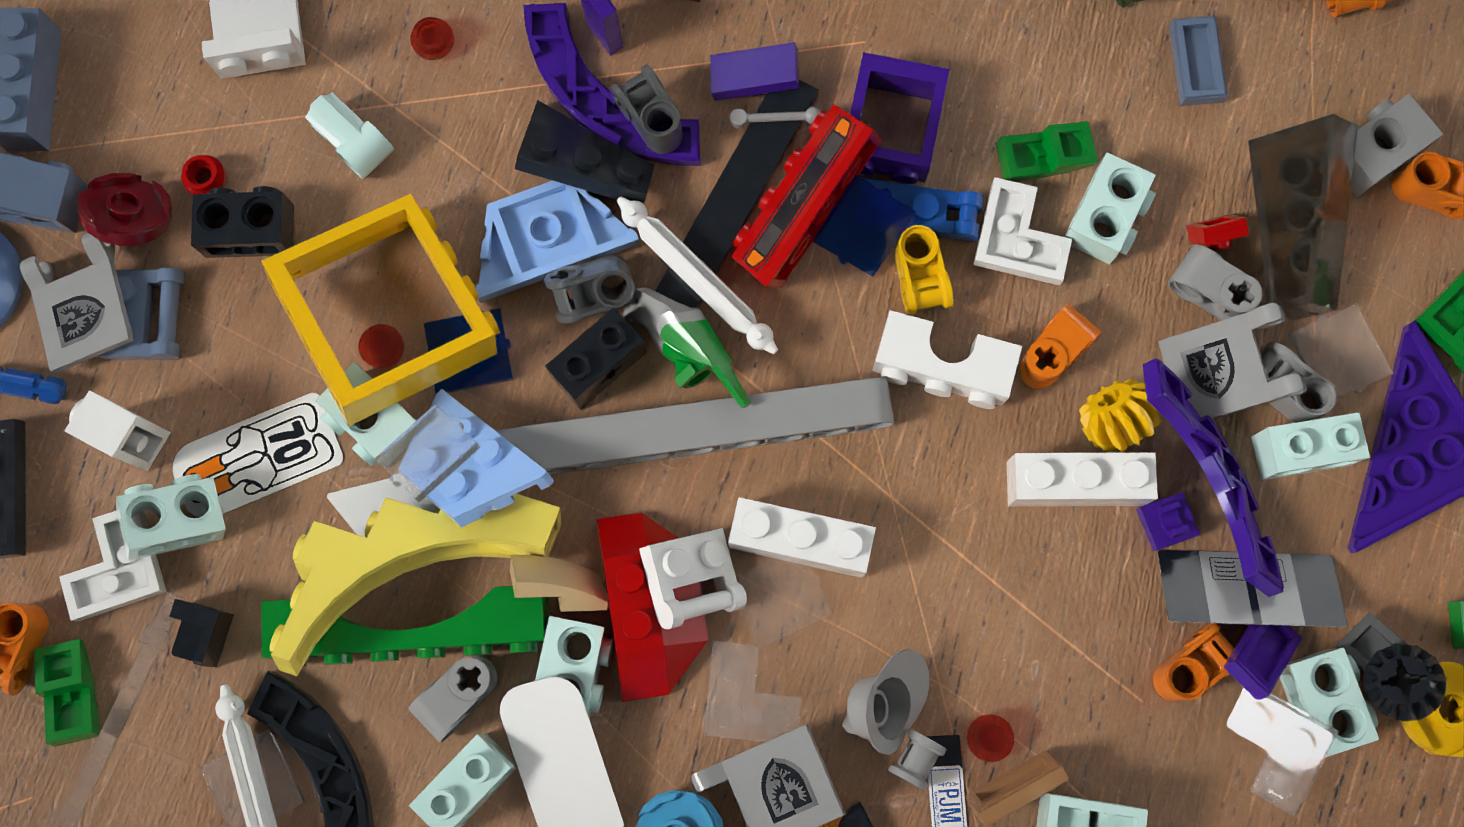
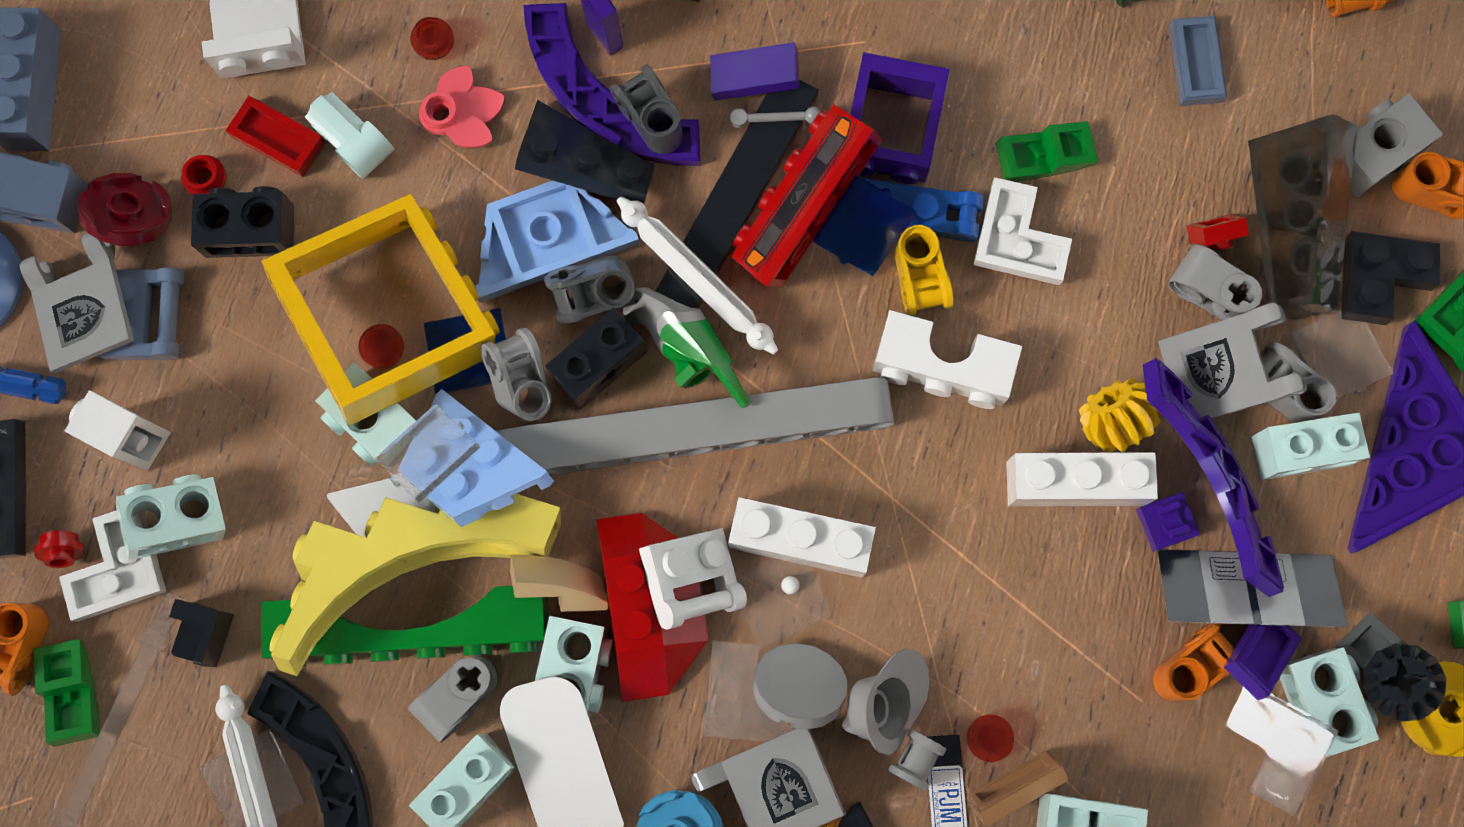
(59, 548): none -> red plate
(261, 454): sticker -> none
(275, 136): none -> red tile
(468, 109): none -> coral plate
(513, 368): none -> light grey piece
(790, 585): none -> white piece
(800, 686): none -> light grey tile
(1060, 344): orange piece -> none
(1105, 207): light aqua brick -> none
(1378, 264): none -> black plate

